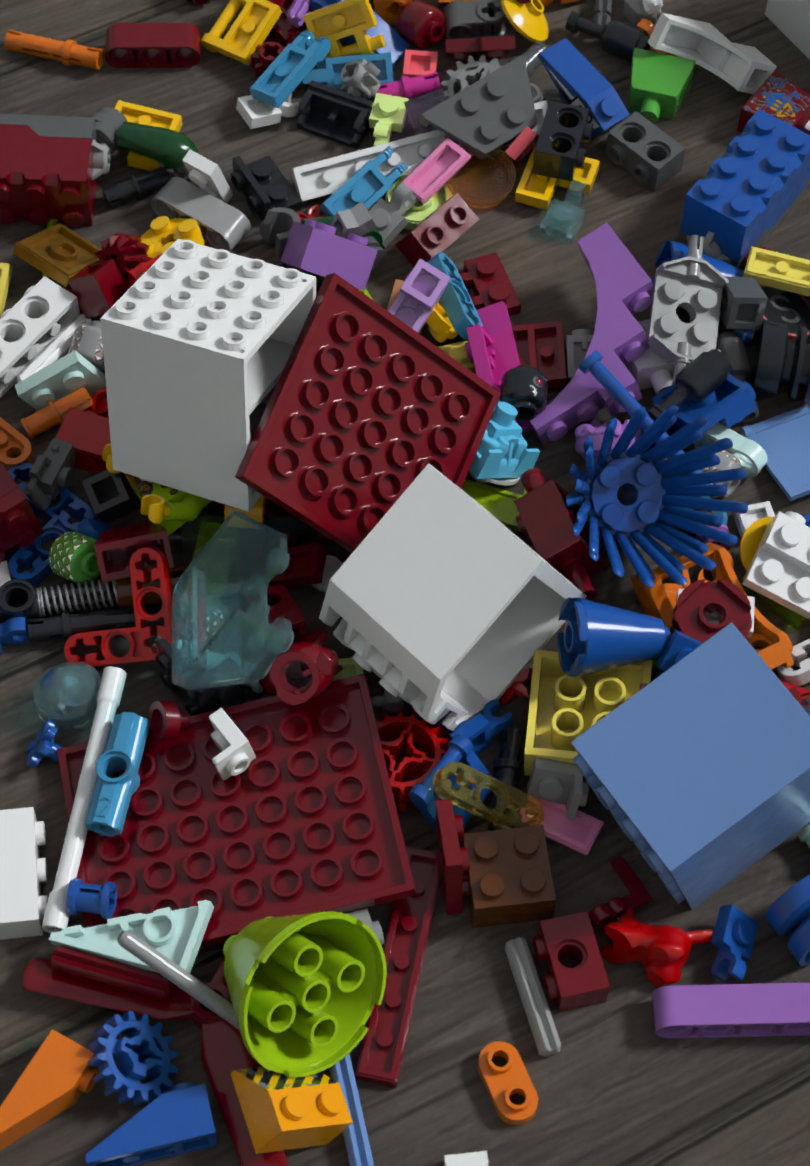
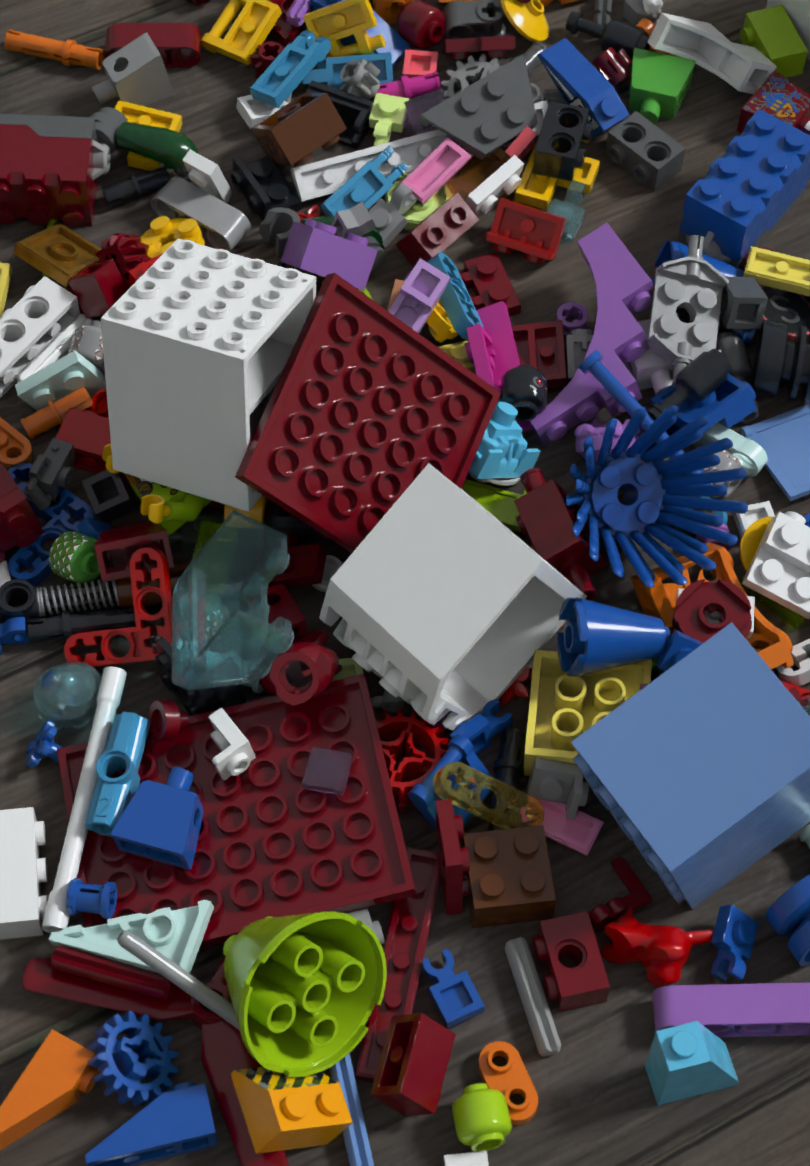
(134, 75): none -> light grey torso
(162, 821): none -> blue torso
(300, 129): none -> reddish brown brick
(327, 771): none -> clear purple tile
(413, 1064): none -> dark red brick
(452, 994): none -> blue plate
(481, 1117): none -> lime head
(502, 181): none -> white plate
(526, 230): none -> red bracket
(570, 310): none -> medium lavender bush
(613, 65): none -> dark red gear
(688, 1063): none -> medium azure slope
(776, 38): none -> lime brick

